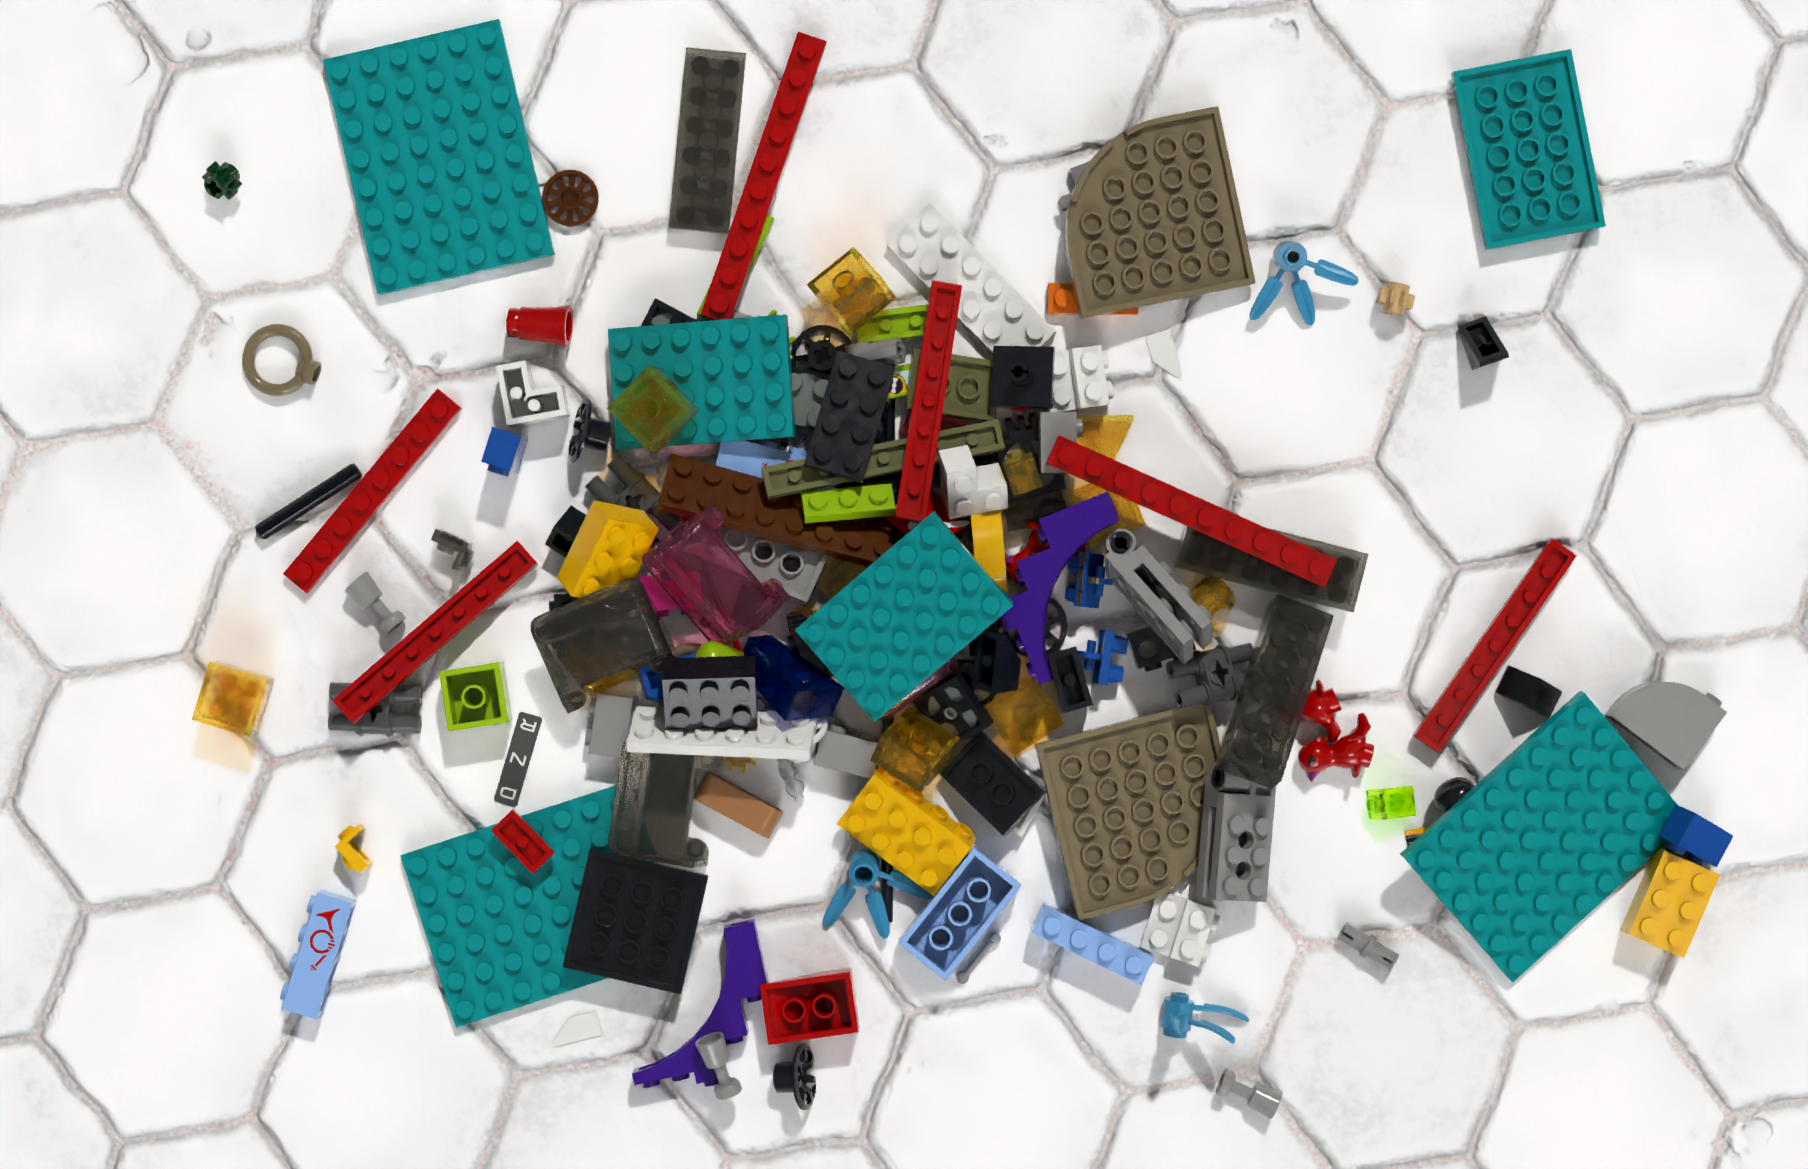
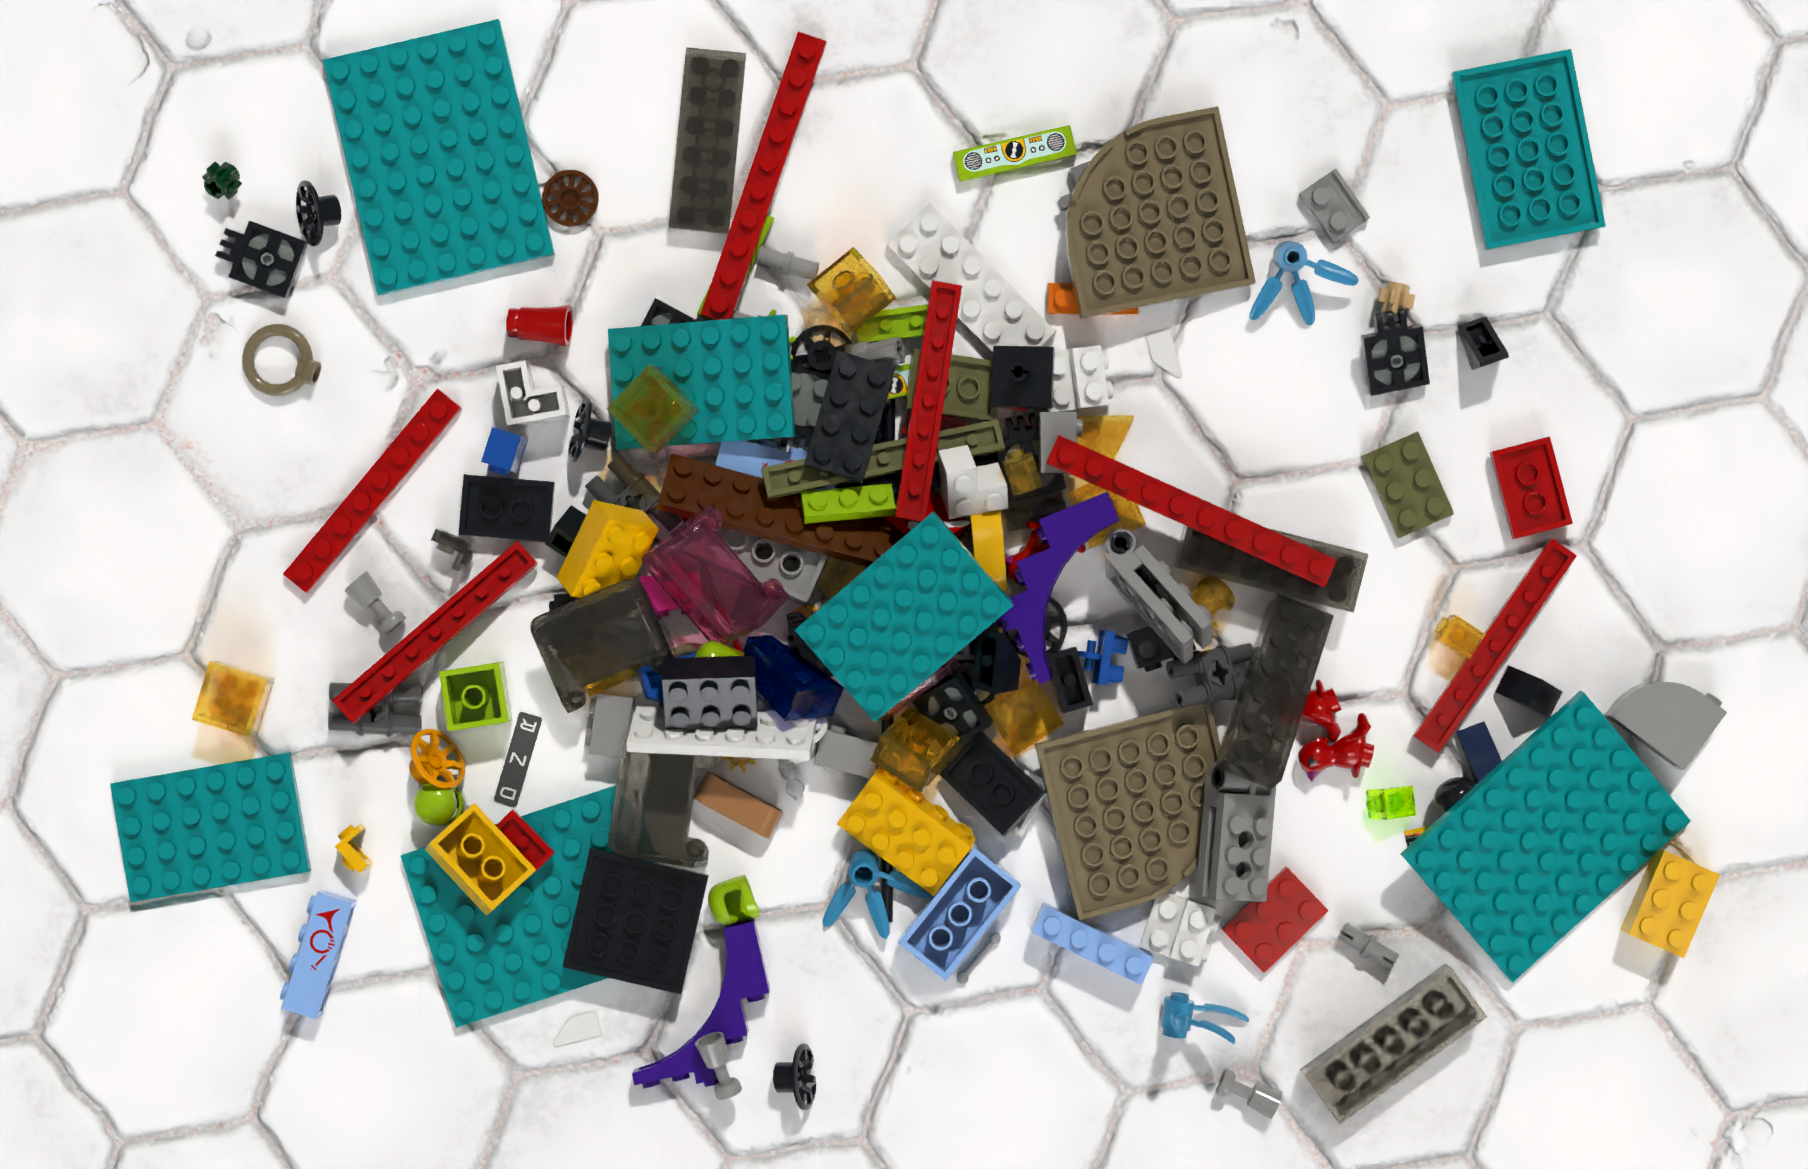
(210, 827): none -> teal plate
(264, 258): none -> black piece
(308, 501): black axle -> none
(320, 212): none -> black wheel
(433, 762): none -> light orange wheel
(438, 805): none -> lime helmet
(480, 859): none -> yellow slope
(506, 508): none -> black plate
(732, 901): none -> lime helmet
(787, 263): none -> light grey pin
(810, 1006): red slope -> none
(1014, 153): none -> tile
(1089, 580): blue hips -> none
(1274, 926): none -> red plate
(1334, 205): none -> light grey plate
(1393, 1043): none -> clear smoke brick
(1394, 355): none -> black piece
(1407, 484): none -> olive plate
(1458, 636): none -> clear yellow brick
(1479, 750): none -> dark blue slope
(1531, 487): none -> red plate
(1696, 836): blue piece -> none

